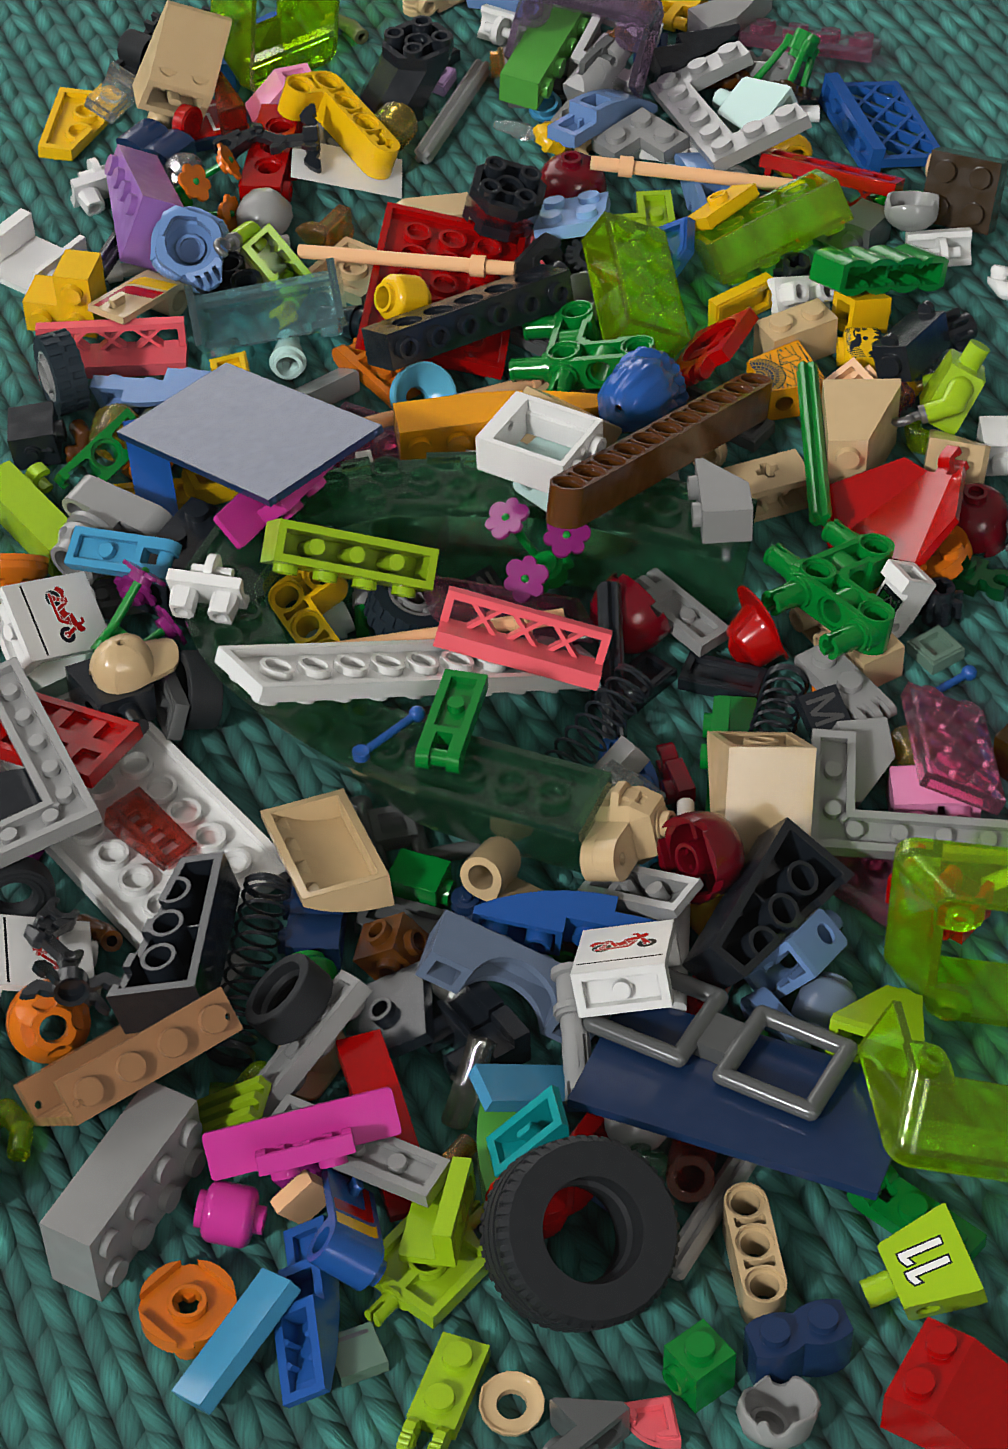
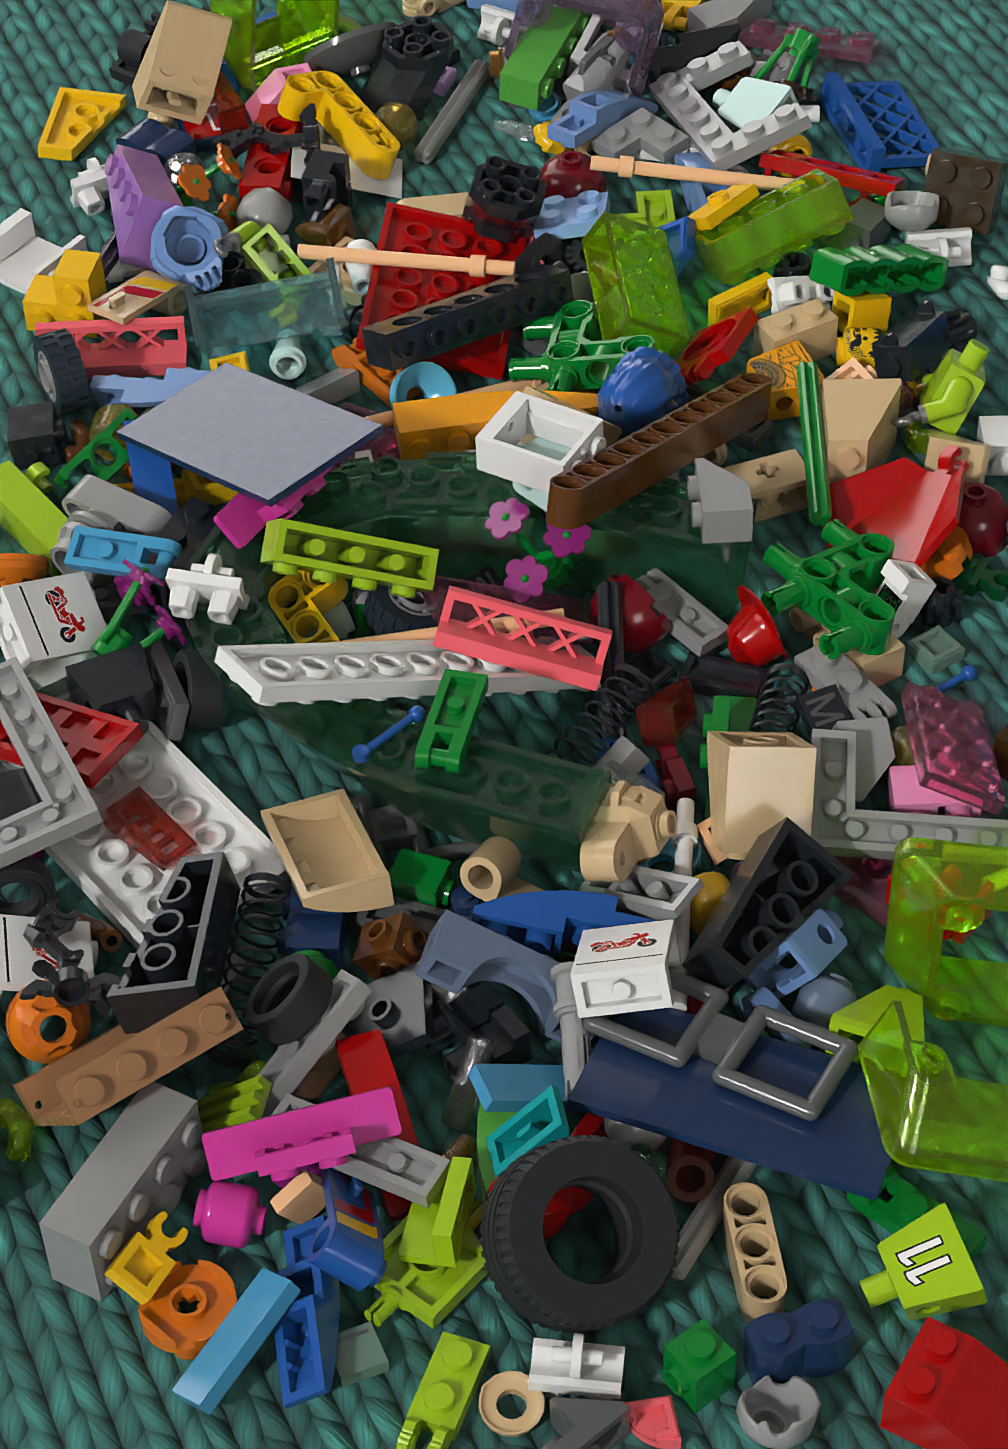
(113, 95): clear slope -> none
(130, 663): tan cap -> none
(143, 1261): none -> yellow plate
(188, 119): red tile -> none
(326, 184): none -> black hips
(350, 51): none -> dark grey dish
(360, 273): none -> white cone
(400, 294): yellow head -> none
(576, 1368): none -> white hips
(667, 713): none -> clear red slope
(703, 848): dark red cylinder -> none

